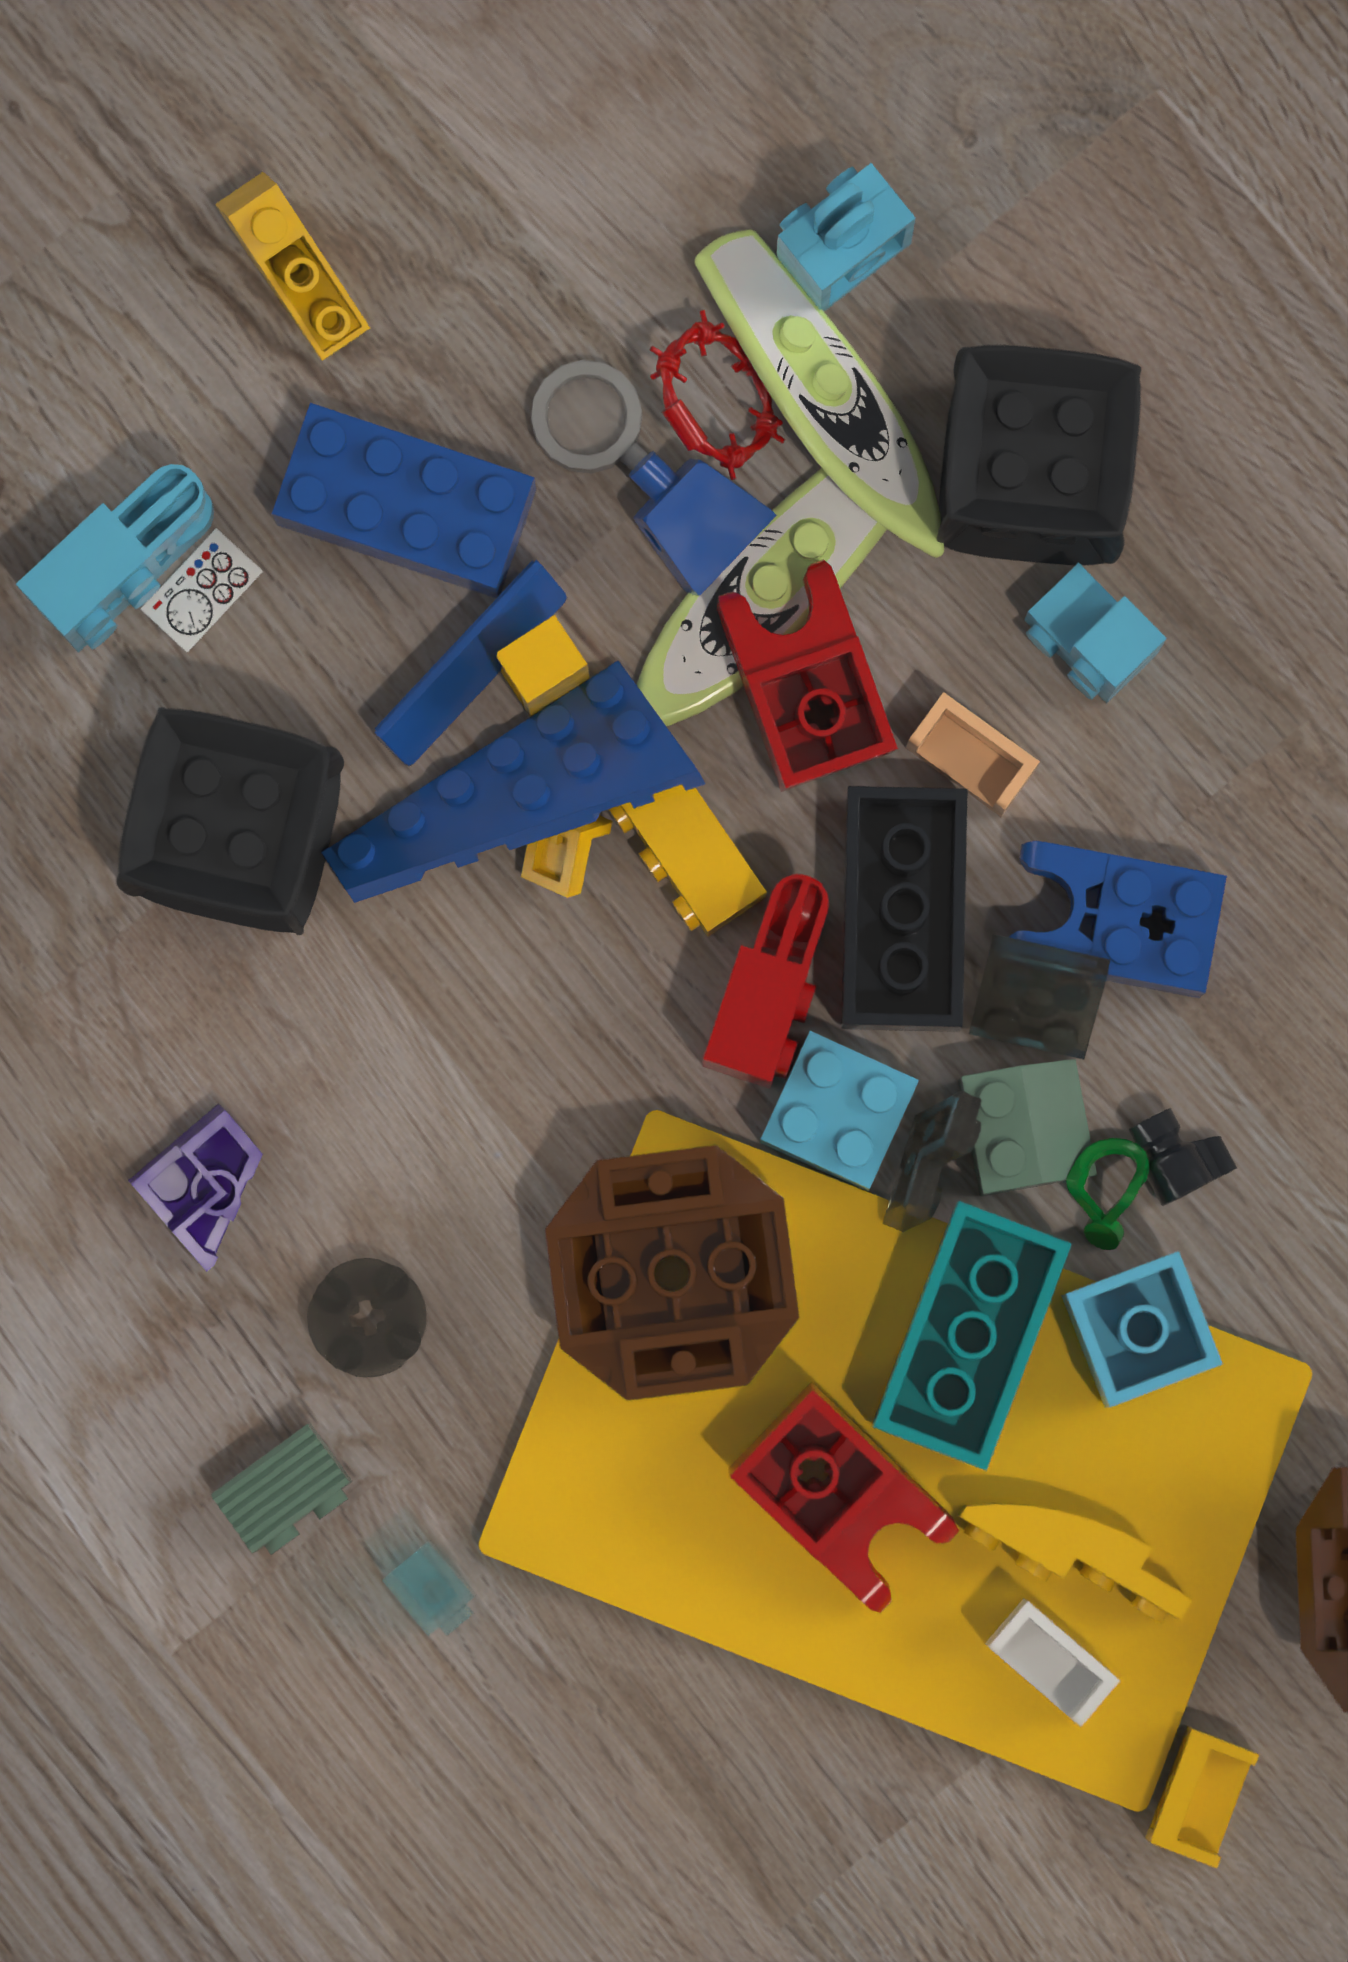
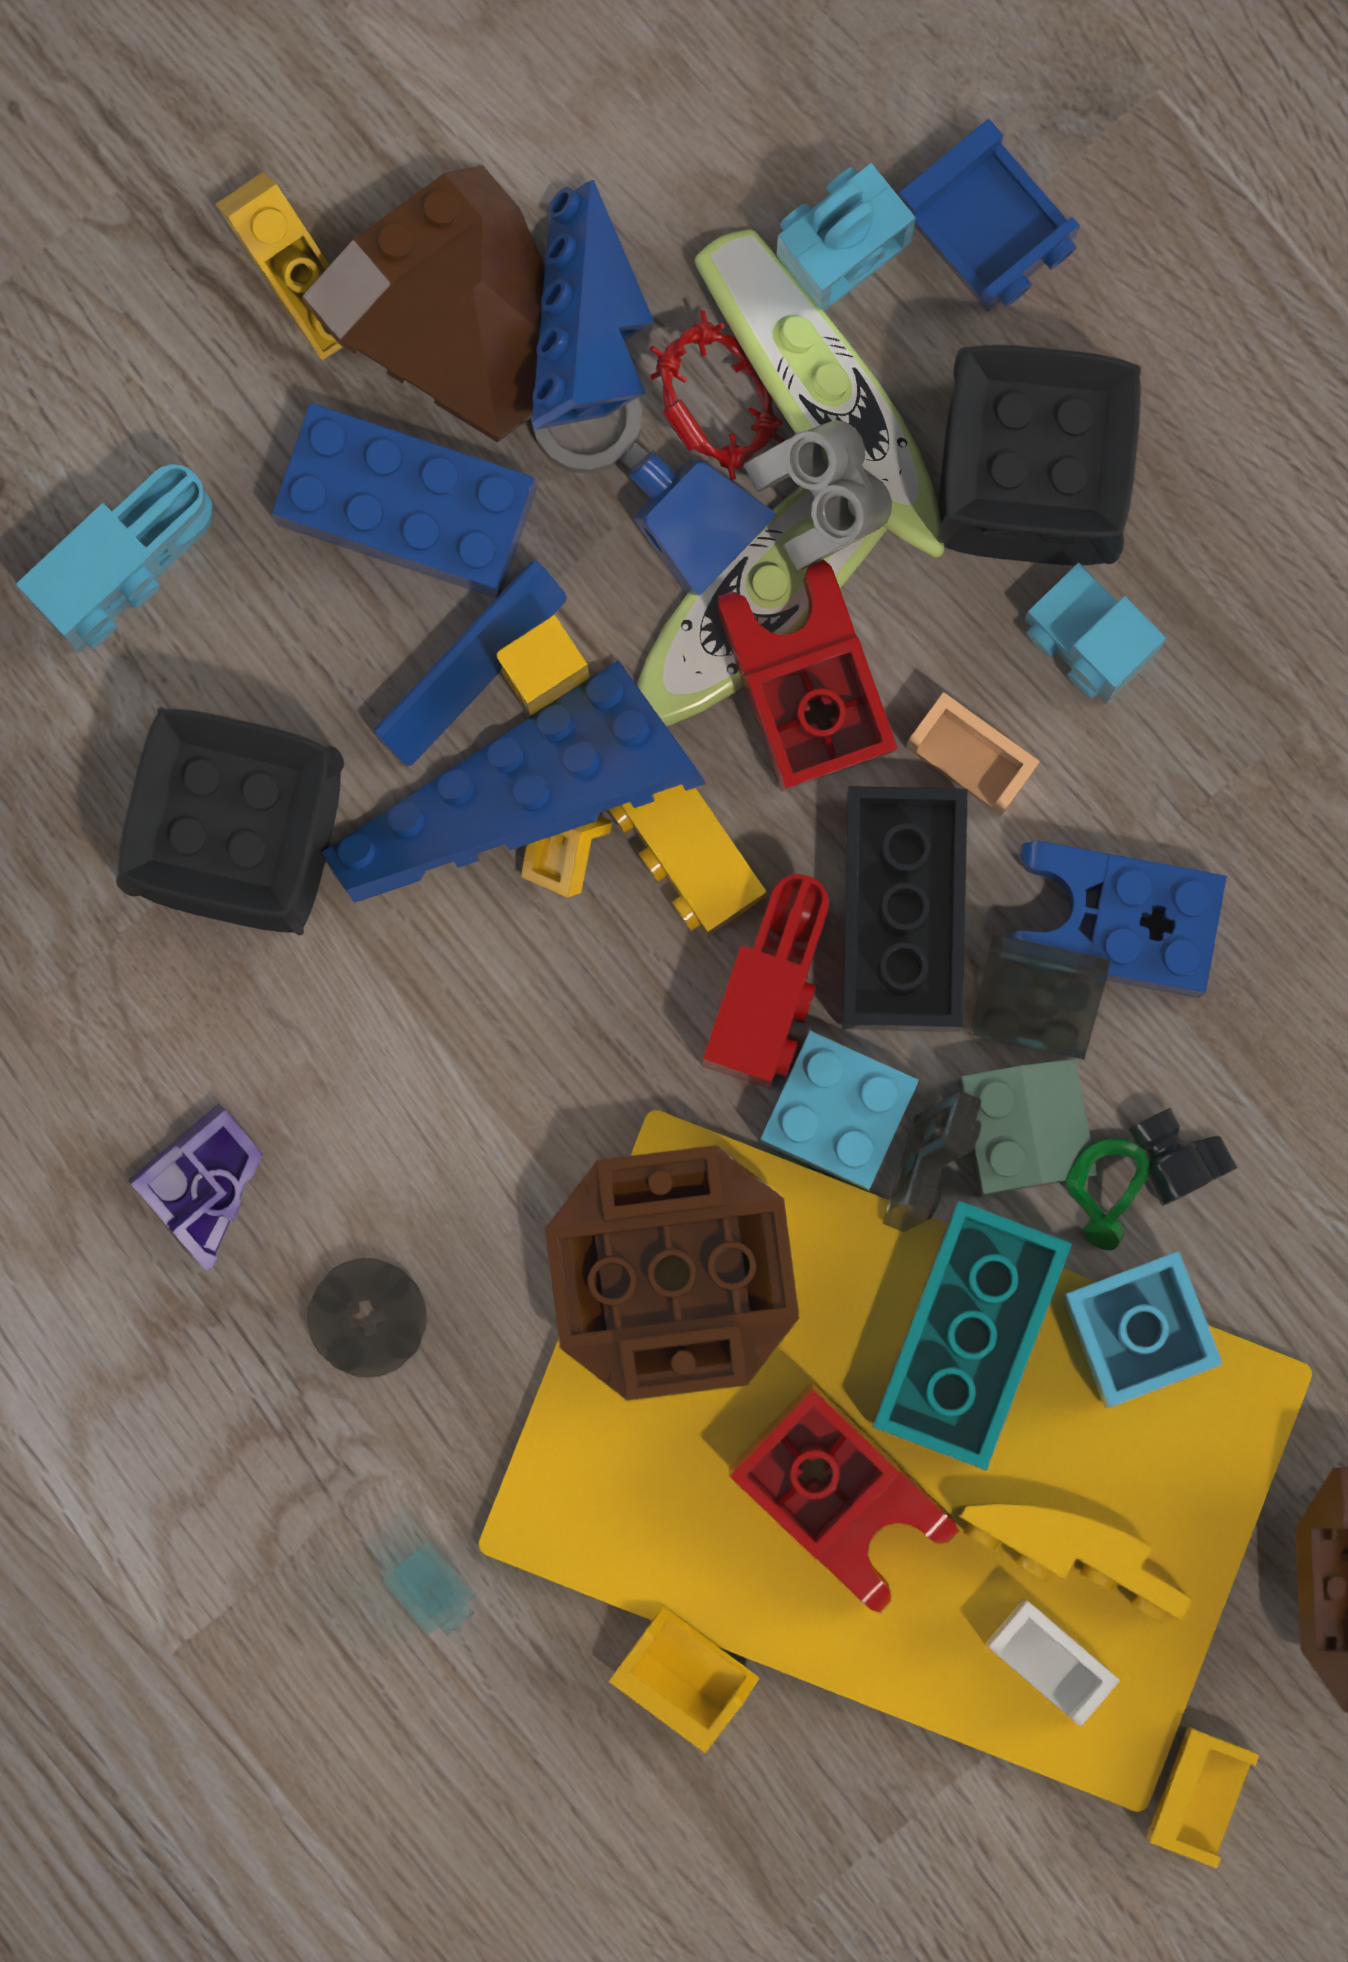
(201, 590): white sticker -> none
(282, 1490): sand green brick -> none
(445, 299): none -> reddish brown wedge
(585, 315): none -> blue slope
(684, 1679): none -> yellow panel
(830, 485): none -> light grey piece
(988, 218): none -> blue panel

